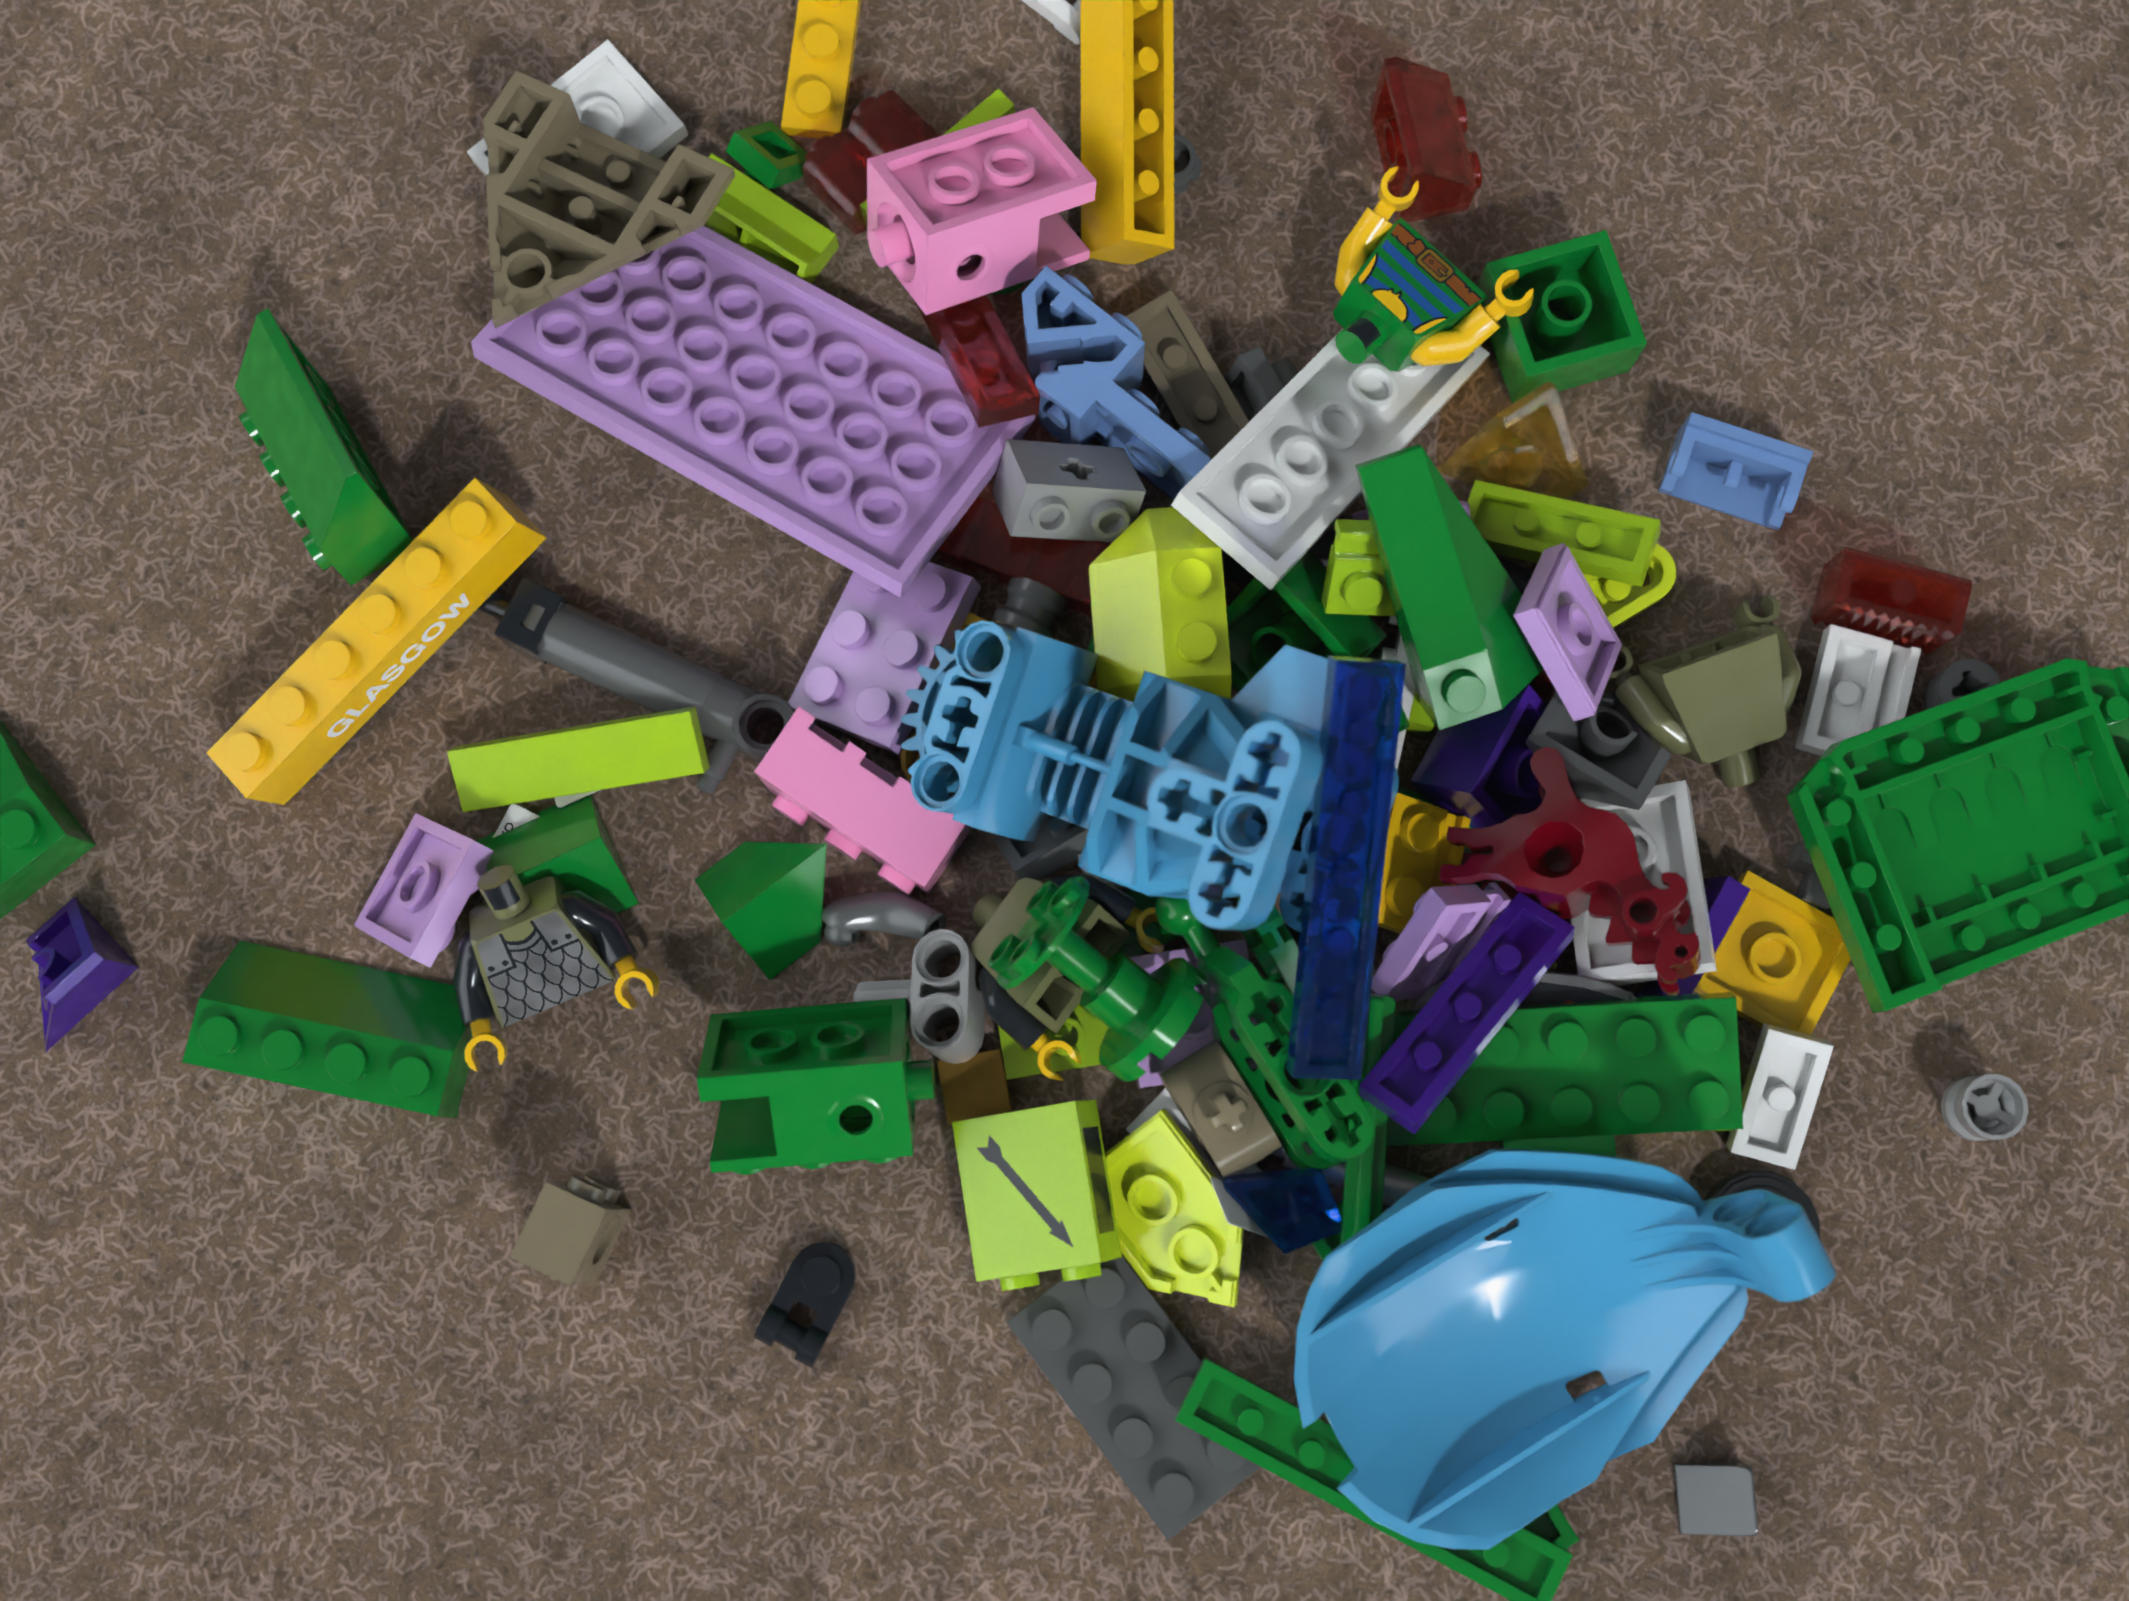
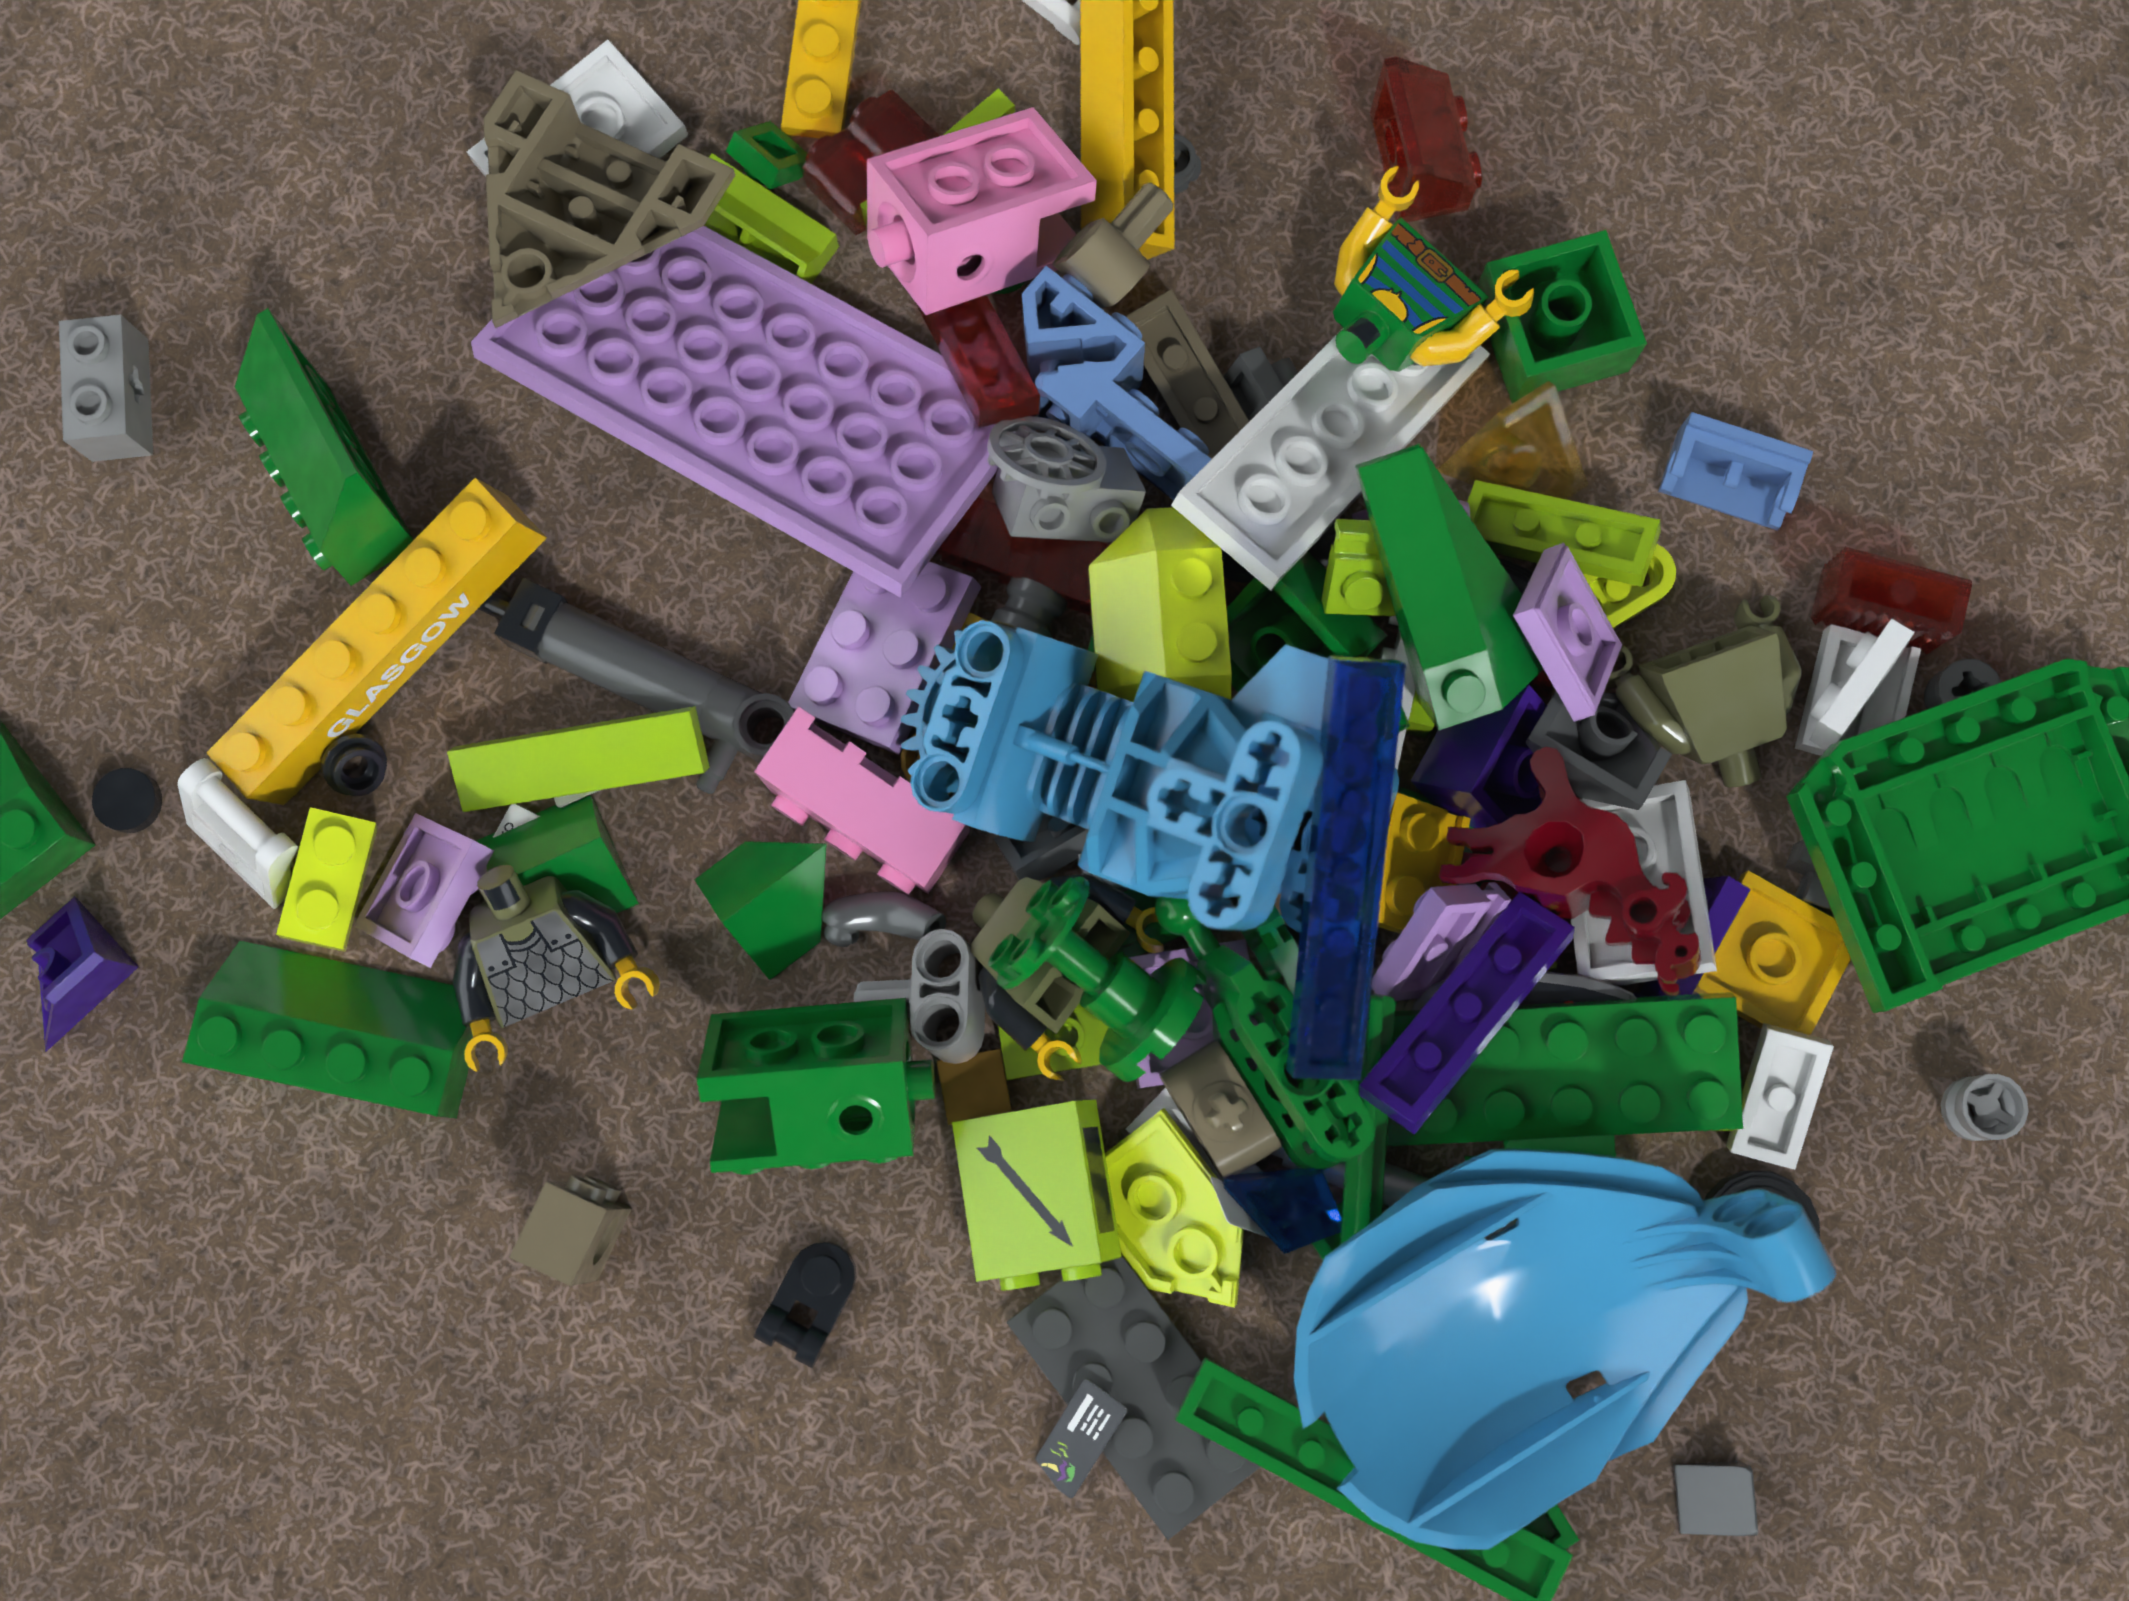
(105, 388): none -> light grey brick
(127, 800): none -> black tile
(236, 832): none -> white plate
(327, 879): none -> neon yellow brick
(358, 780): none -> black plate
(1044, 458): none -> light grey wheel
(1080, 1437): none -> black sticker
(1108, 255): none -> dark tan beam
(1872, 662): none -> white plate

